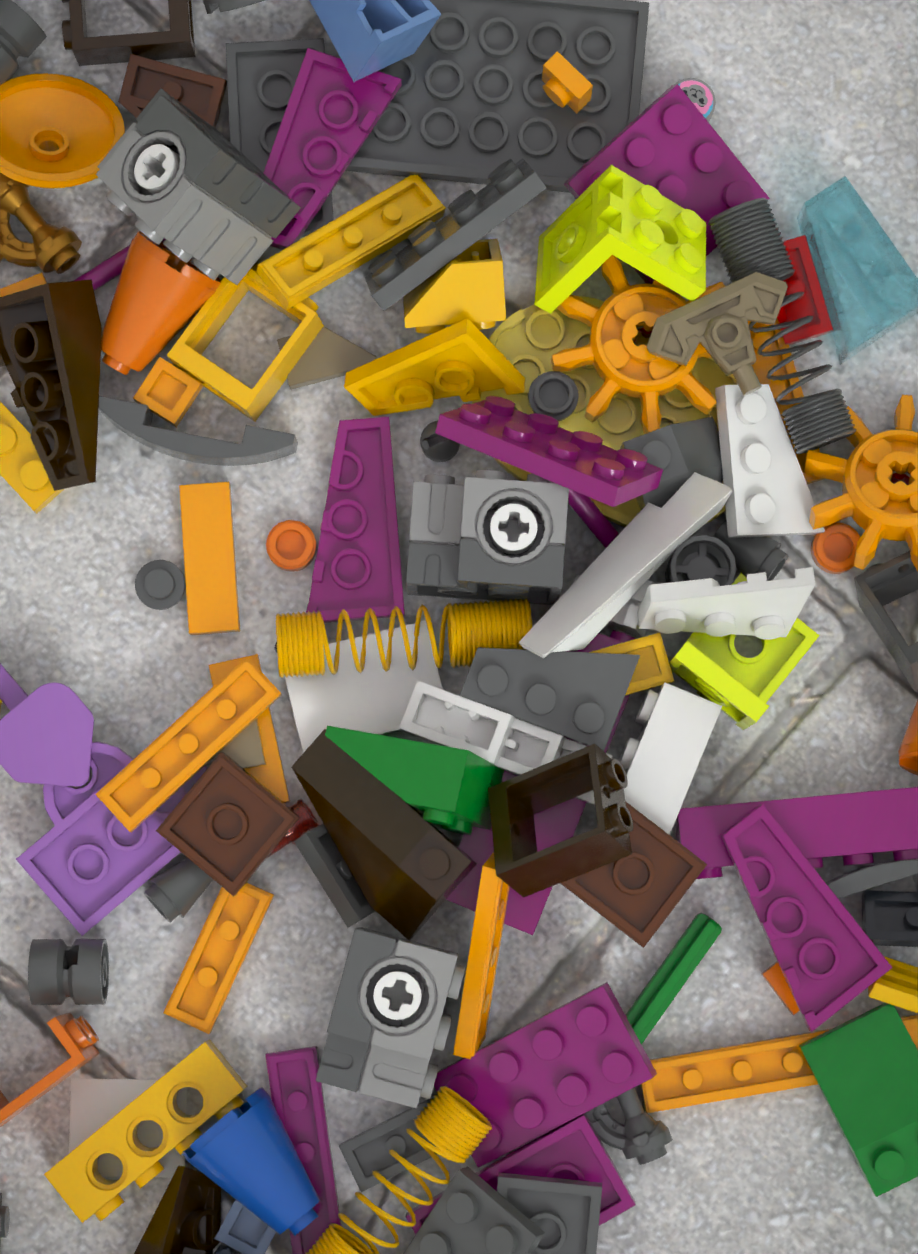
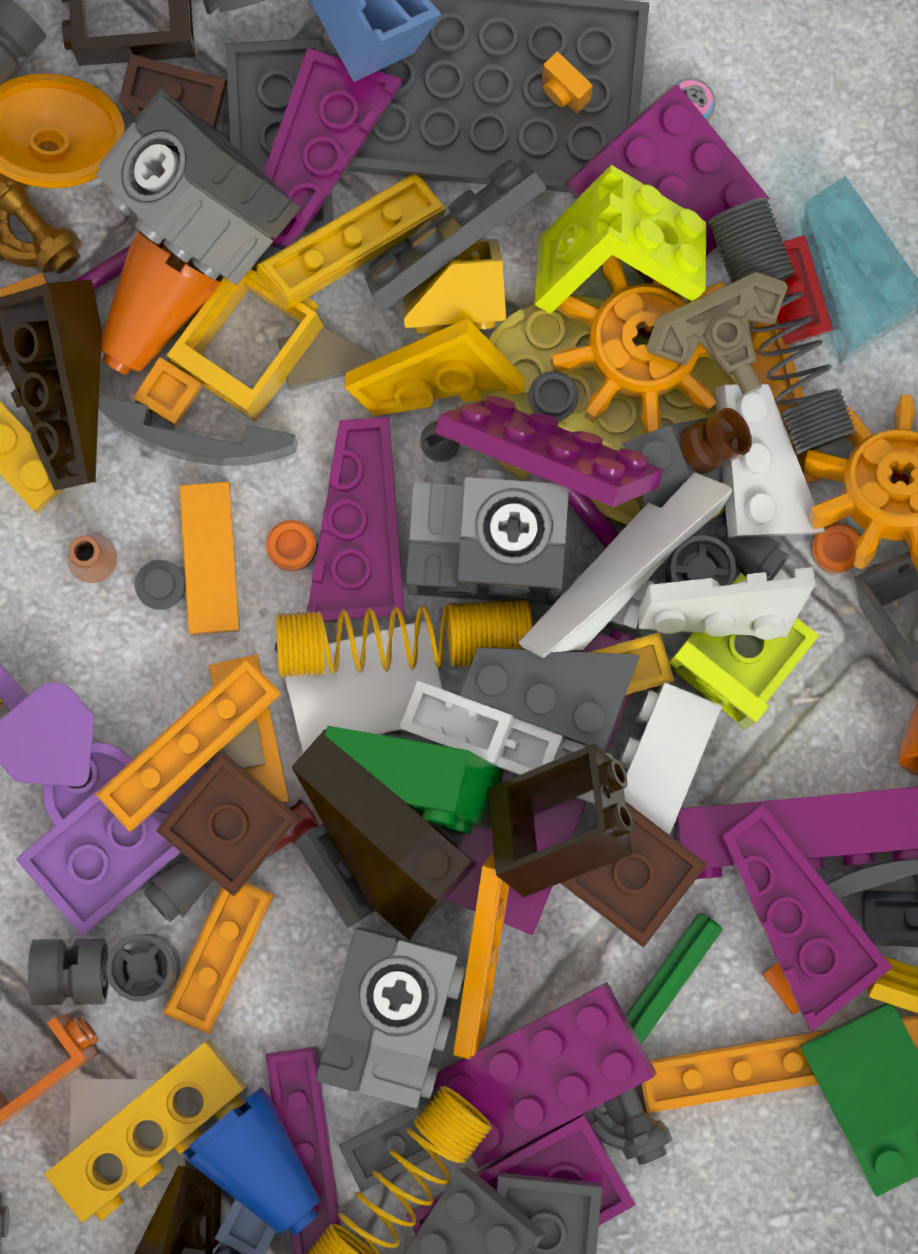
(101, 563): none -> nougat cone
(143, 967): none -> dark grey wheel
(707, 443): none -> reddish brown wheel

